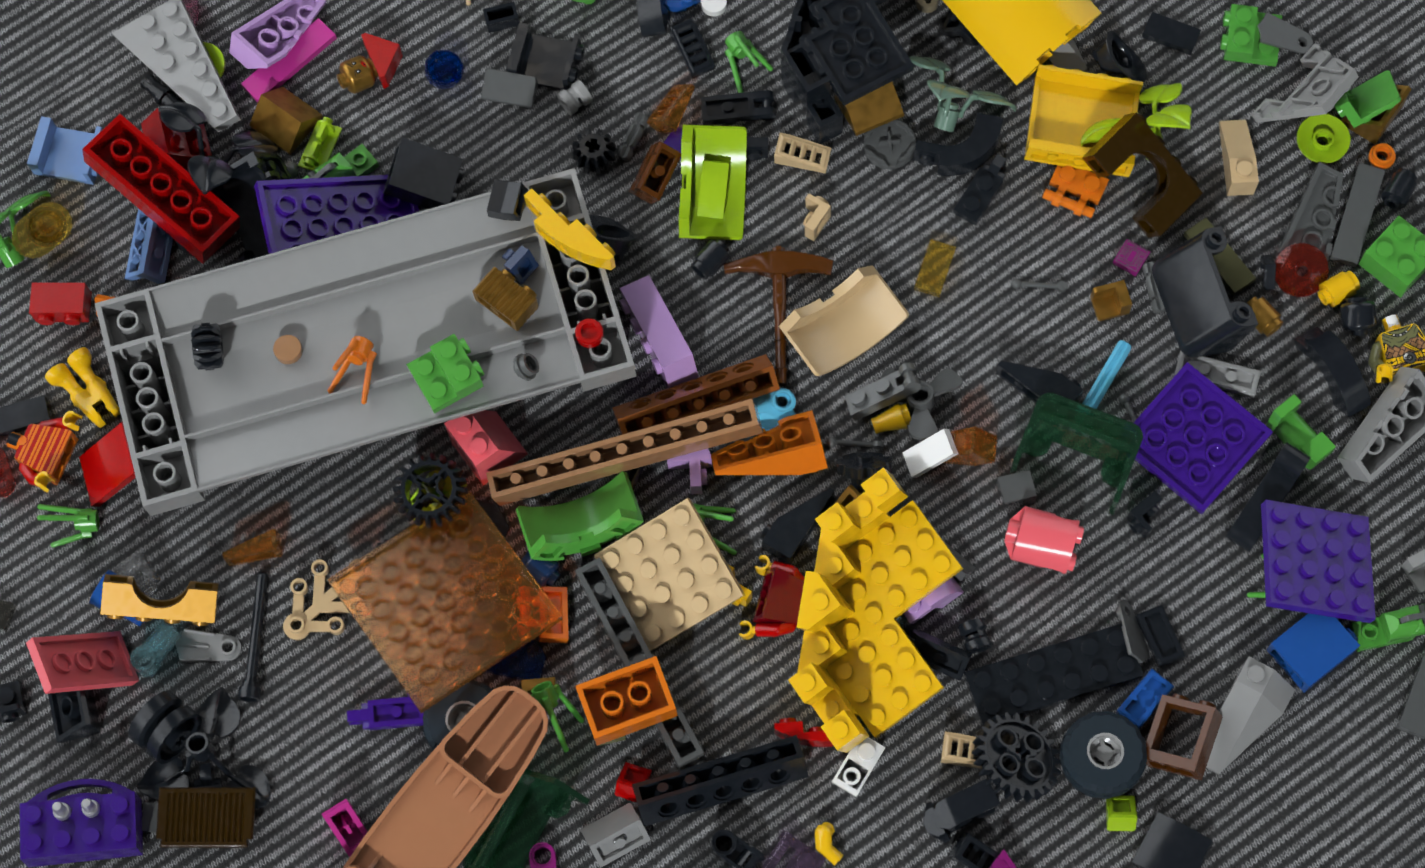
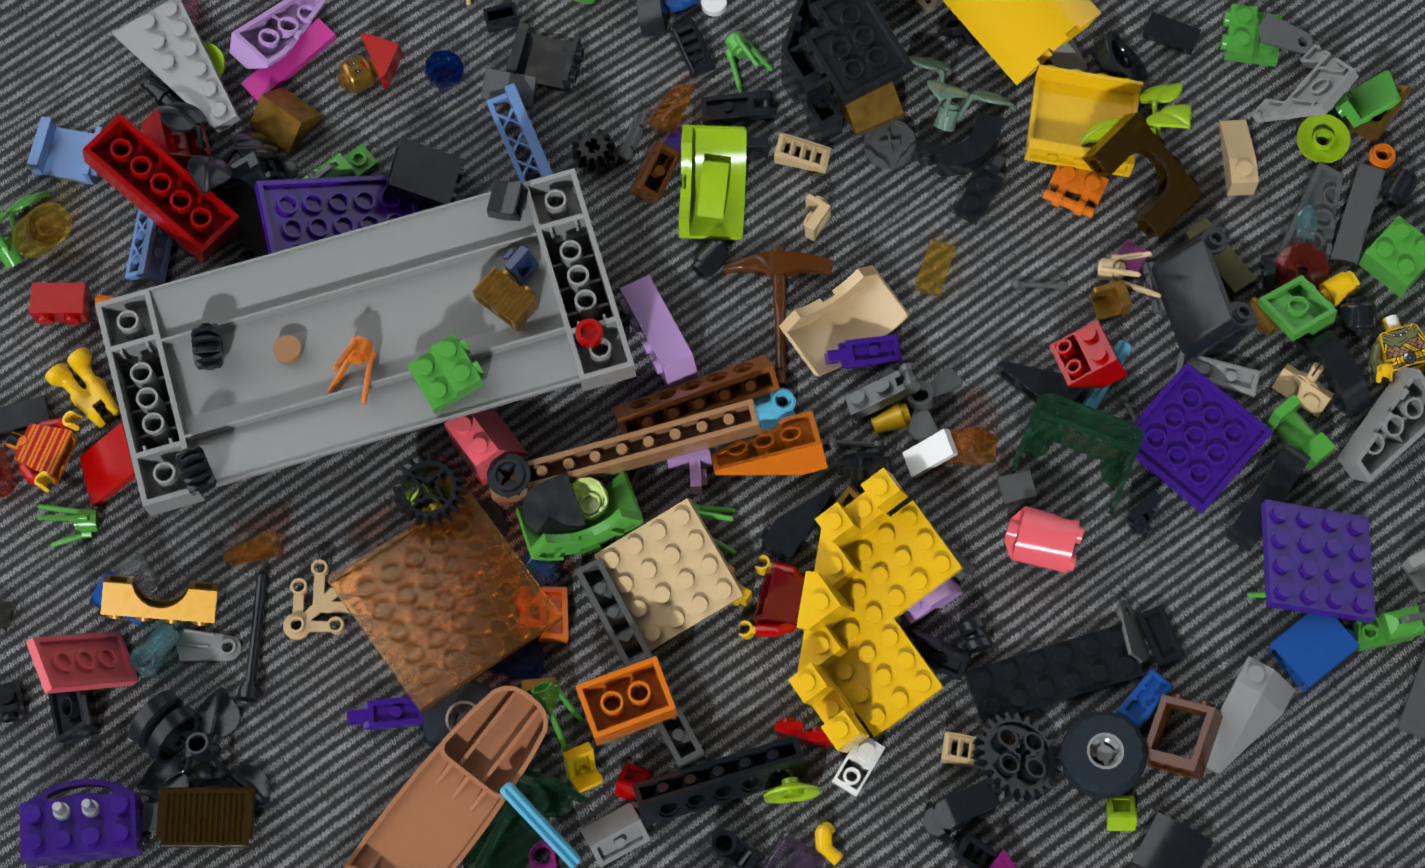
(195, 470): none -> black gear
(320, 144): lime hinge -> none
(345, 825): dark pink slope -> none
(507, 463): none -> black gear
(526, 366): dark grey plate -> none
(527, 131): none -> medium blue fence
(540, 824): none -> medium azure axle
(553, 507): none -> black tile
(572, 239): yellow slope -> none
(574, 97): light grey wheel -> none
(581, 767): none -> yellow bracket
(591, 497): none -> yellowish green hair
(613, 234): black piece -> none
(791, 791): none -> lime dish
(866, 352): none -> dark purple hinge
(1088, 358): none -> red slope
(1115, 270): none -> tan plant
(1298, 308): none -> bright green plate
(1305, 387): none -> tan plate
(1307, 224): none -> clear light blue slope

